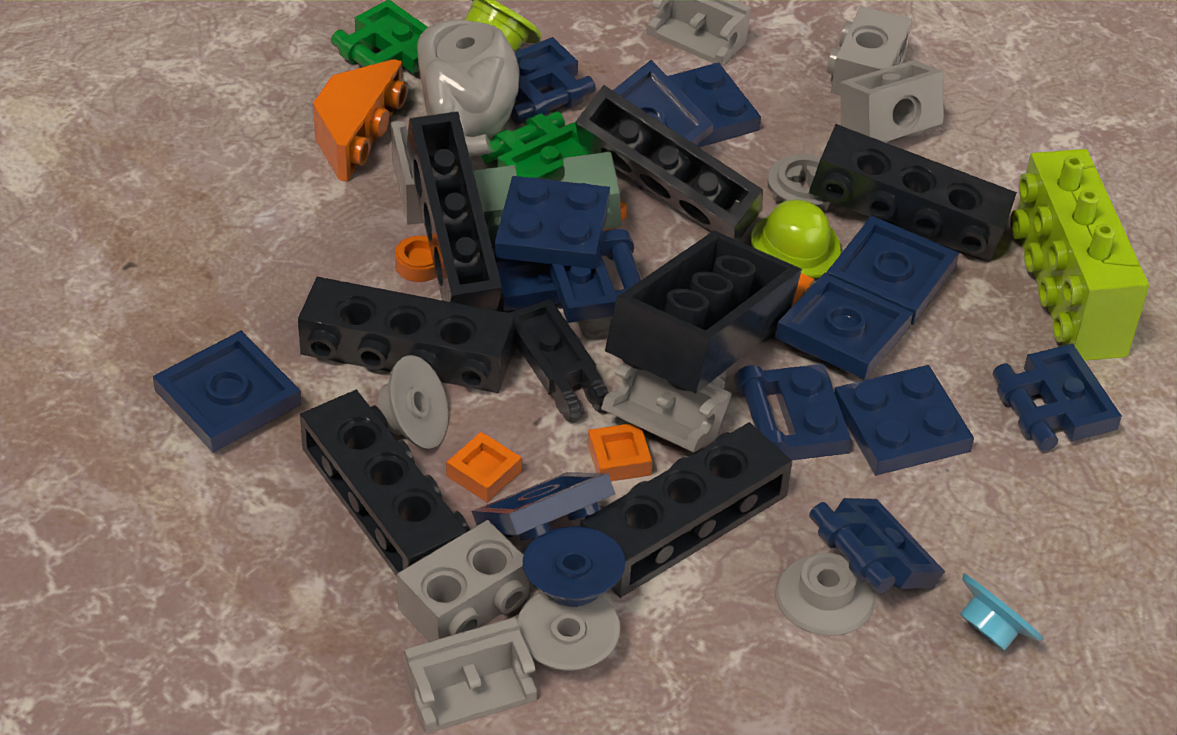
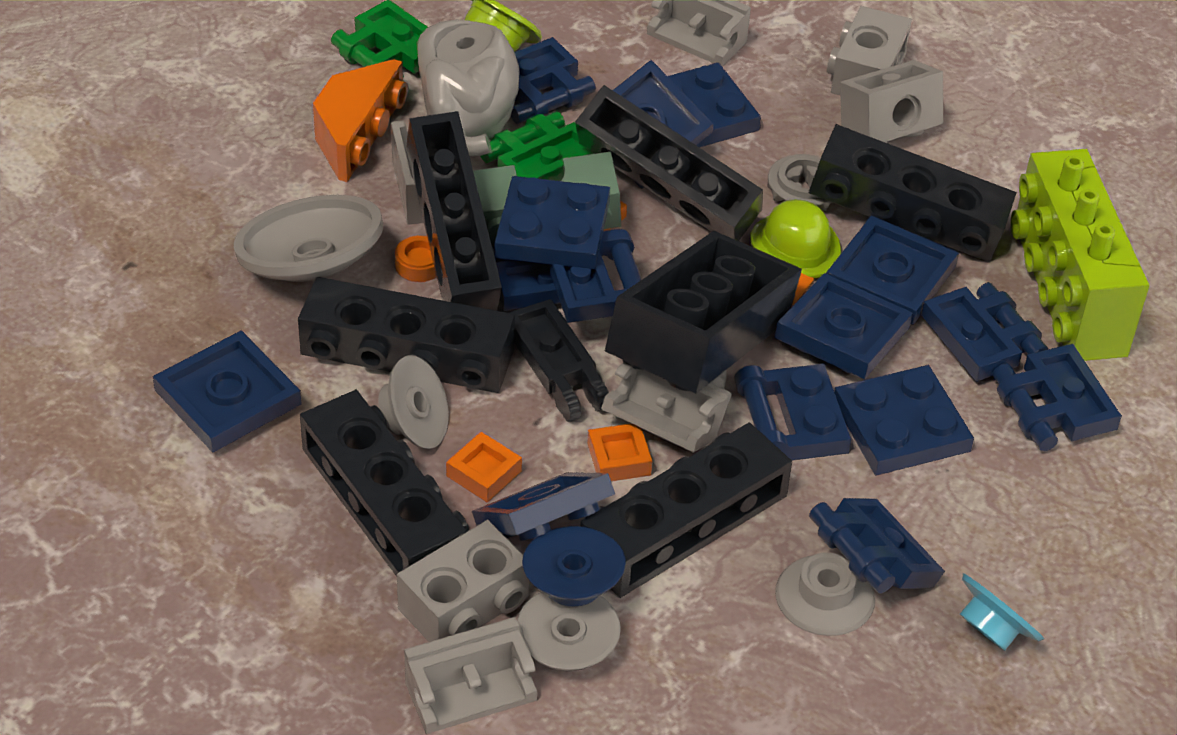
(309, 237): none -> light grey dish
(973, 332): none -> dark blue plate

